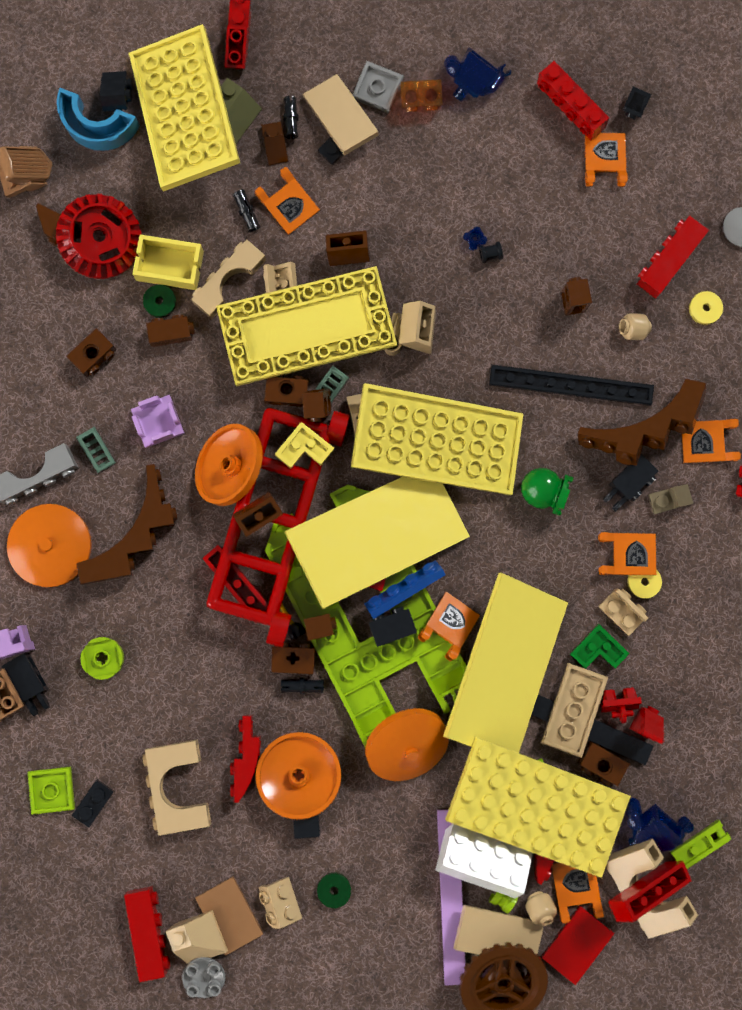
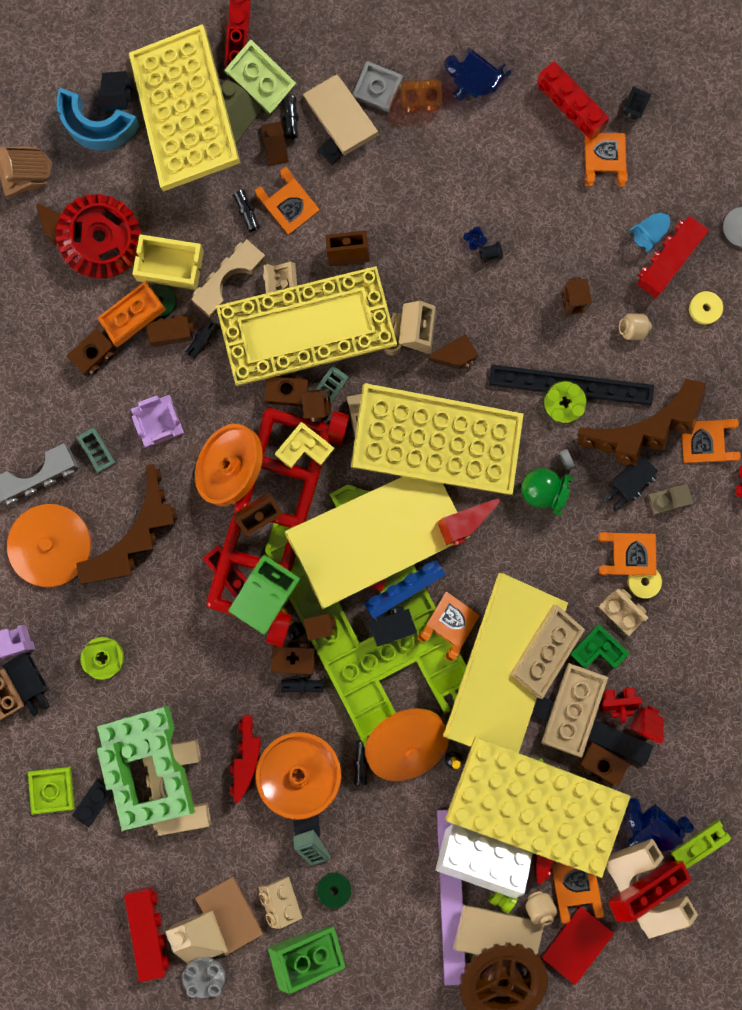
(131, 314): none -> orange tile
(136, 739): none -> bright green piece
(202, 339): none -> black pin
(259, 76): none -> yellowish green plate
(264, 594): none -> bright green slope
(306, 959): none -> bright green slope
(311, 848): none -> sand green slope
(361, 765): none -> black pin
(453, 762): none -> black hinge
(456, 354): none -> reddish brown slope
(464, 523): none -> red slope
(547, 651): none -> tan tile
(559, 412): none -> lime plate
(566, 459): none -> light grey tile
(651, 230): none -> dark azure piece

